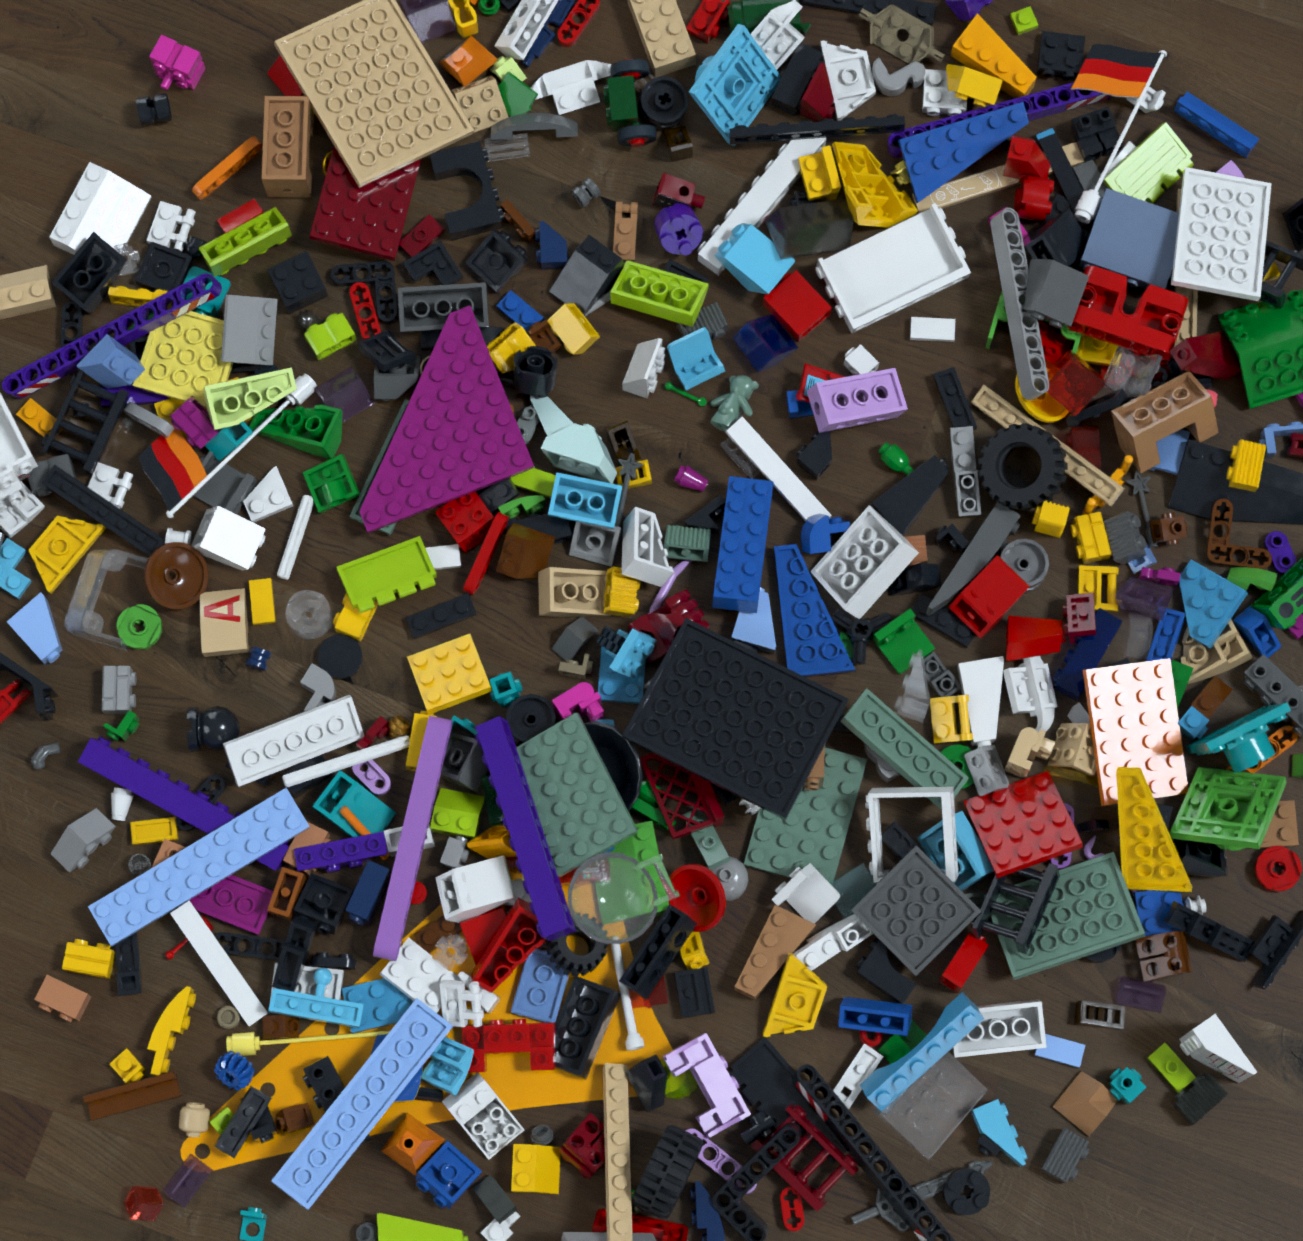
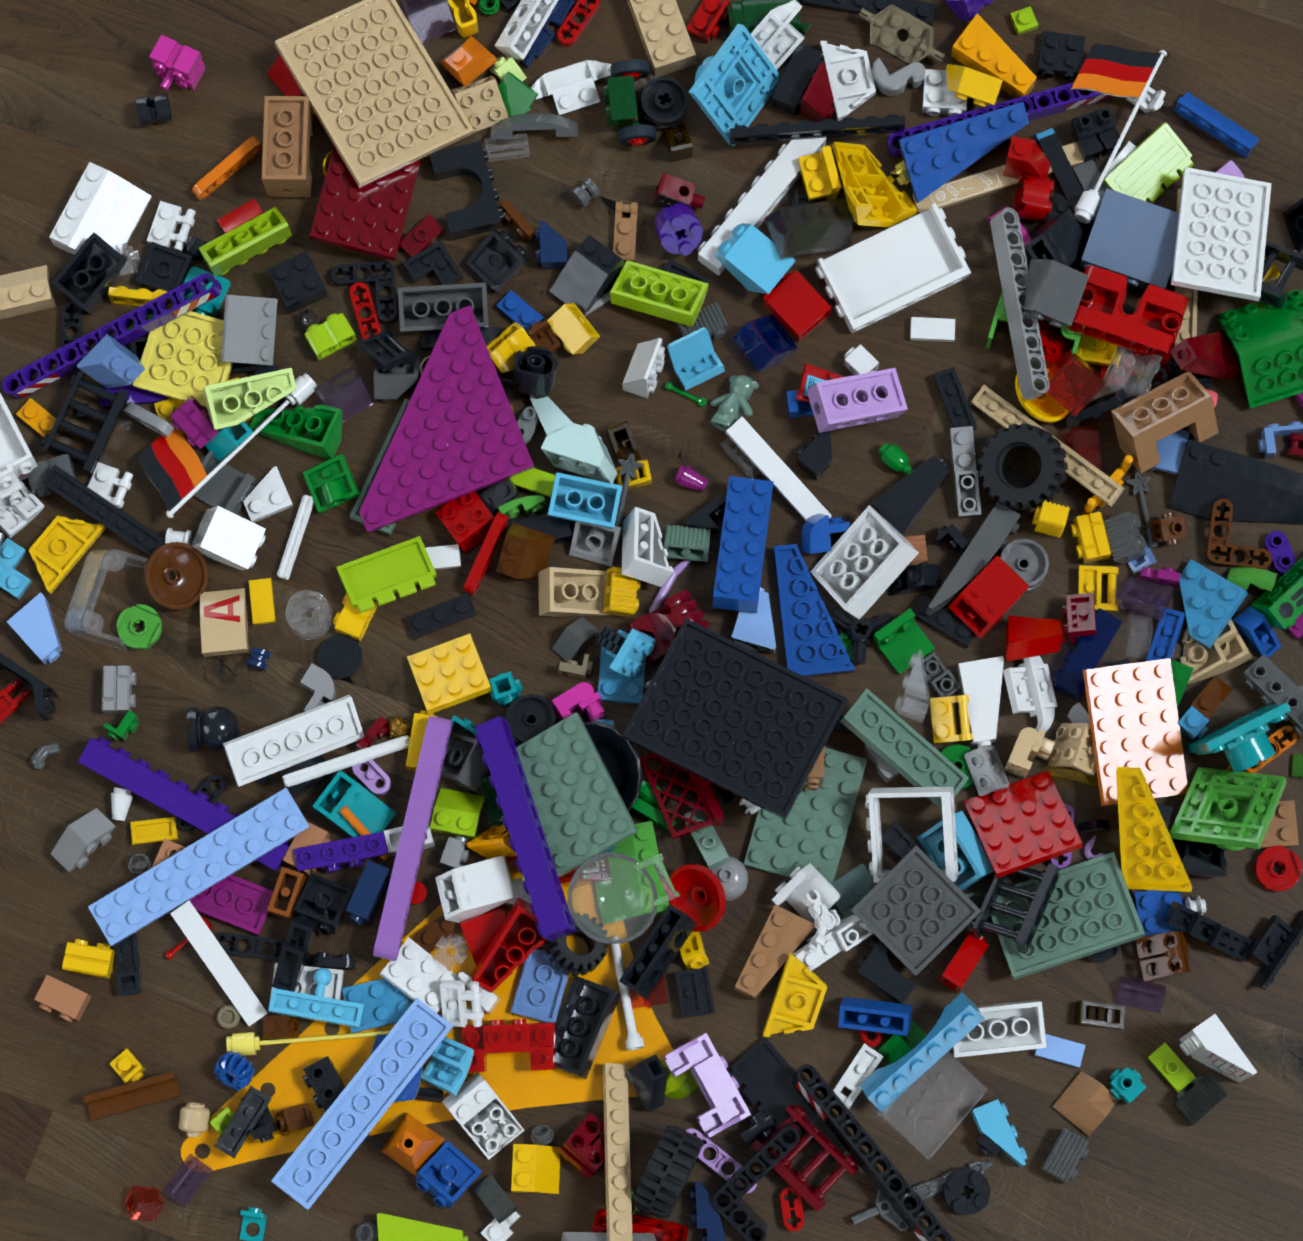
(172, 1021): yellow slope -> none
(824, 919): none -> white piece
(1247, 465): yellow brick -> none

